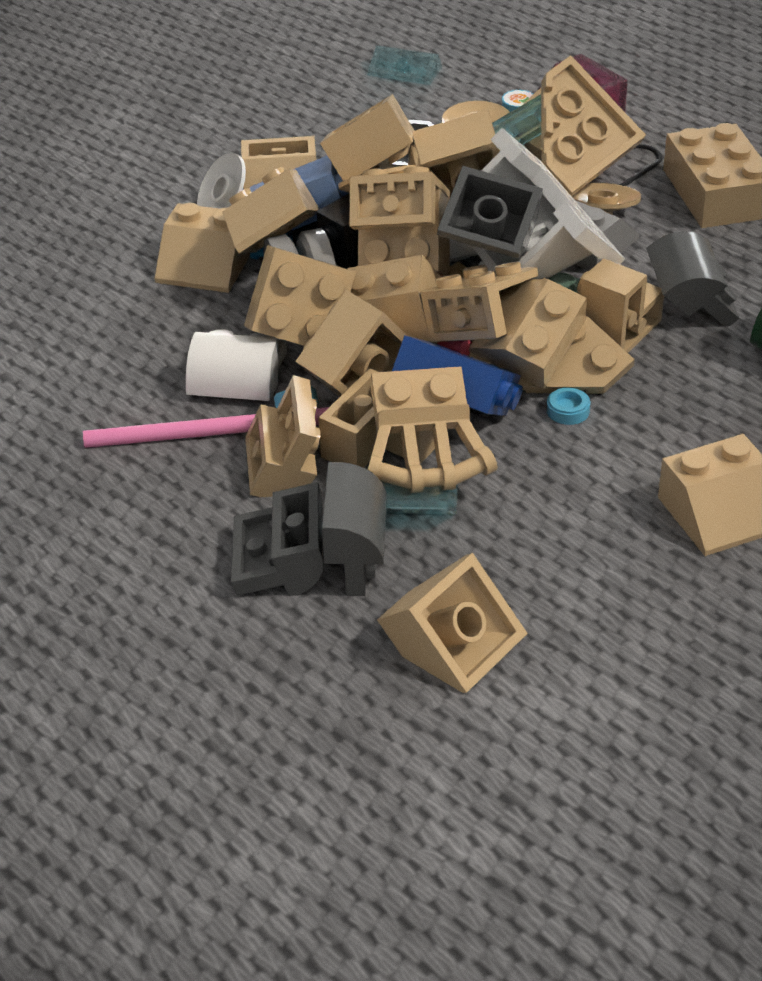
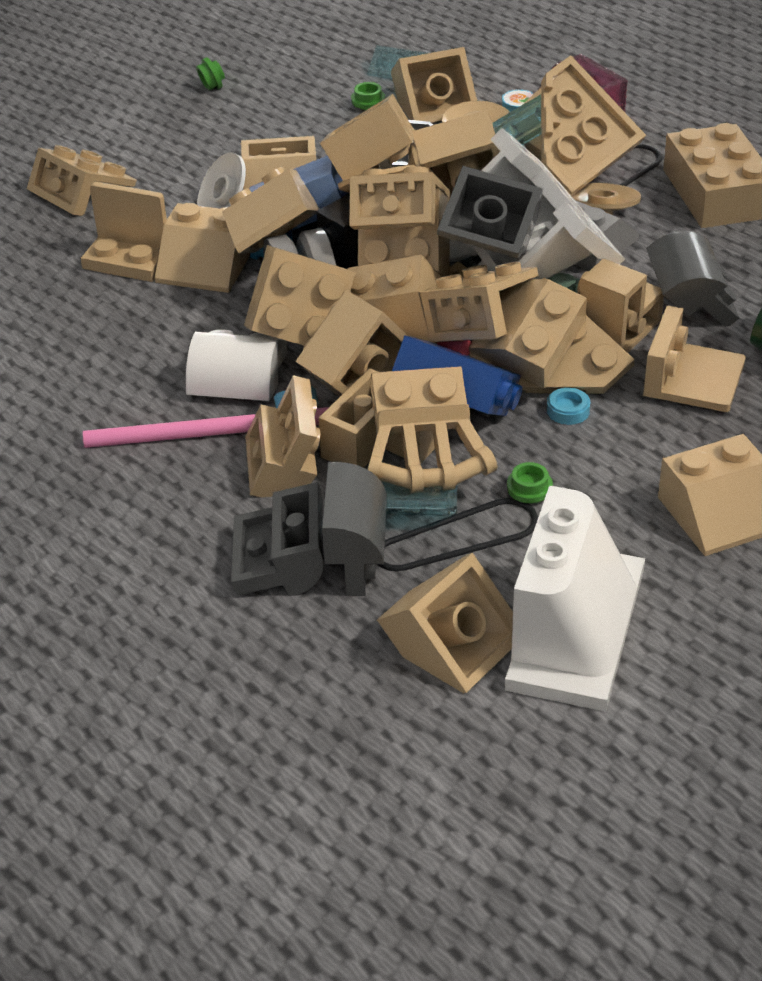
(67, 177): none -> tan bracket
(127, 231): none -> tan bracket
(210, 74): none -> bright green plate
(367, 95): none -> bright green plate
(432, 83): none -> tan slope
(466, 550): none -> black piece
(529, 482): none -> bright green plate
(571, 605): none -> white windscreen
(688, 371): none -> tan bracket

